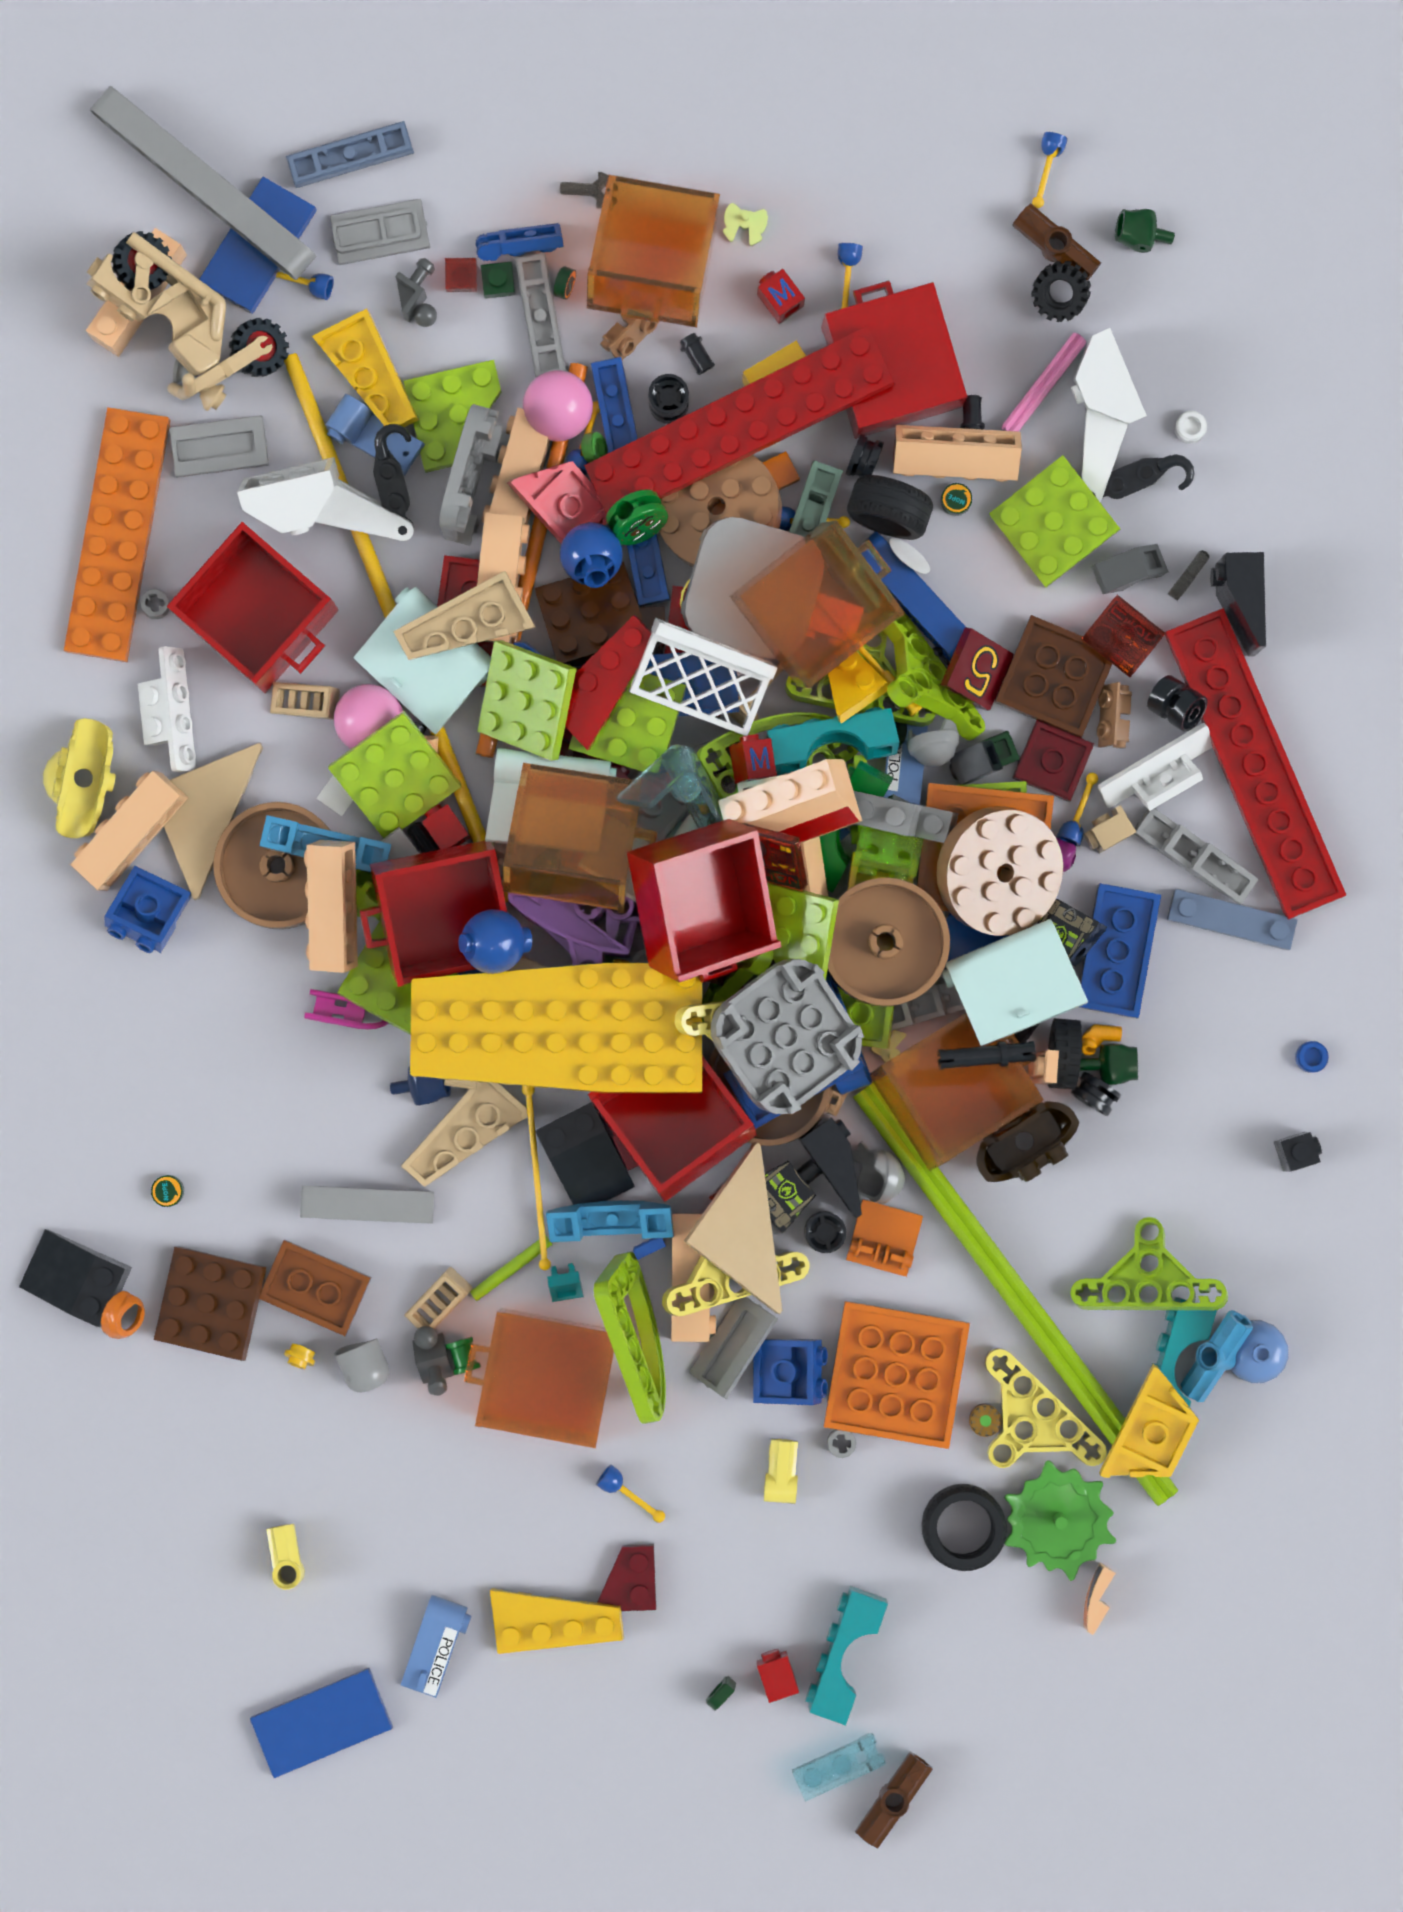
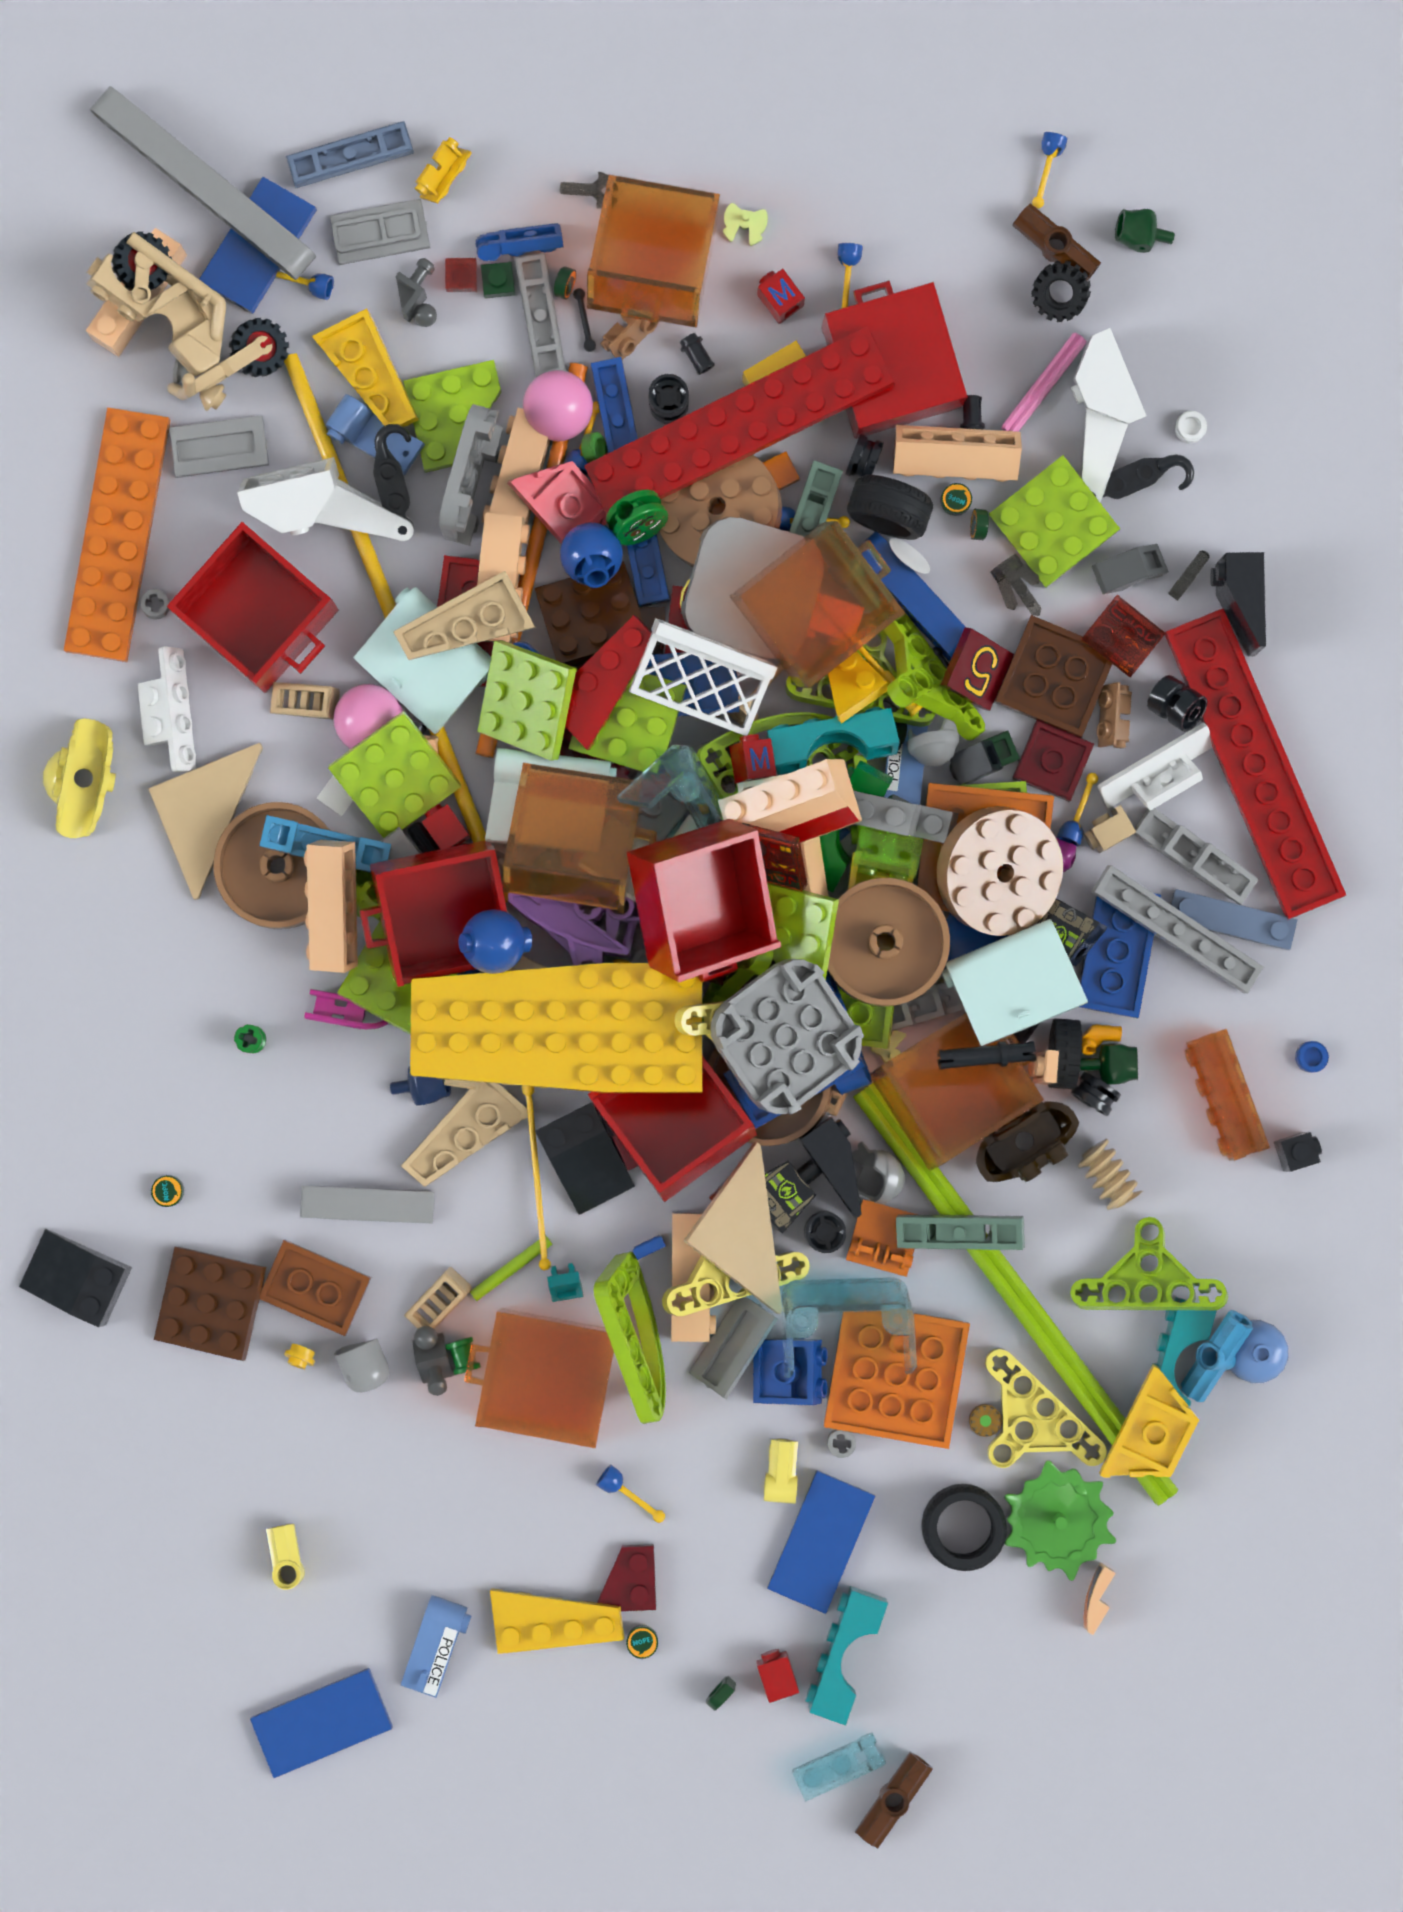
(114, 1312): orange piece -> none
(128, 830): light nougat brick -> none
(146, 910): blue plate -> none
(242, 1044): none -> green bush
(435, 183): none -> yellow hinge
(589, 344): none -> black hinge
(610, 1218): dark azure slope -> none
(642, 1641): none -> dark green tile
(807, 1298): none -> clear light blue windscreen
(821, 1541): none -> blue tile
(960, 1232): none -> sand green hinge
(979, 524): none -> dark green tile
(1010, 574): none -> clear smoke rock
(1108, 1175): none -> tan piece
(1177, 929): none -> light grey plate
(1227, 1095): none -> clear orange brick

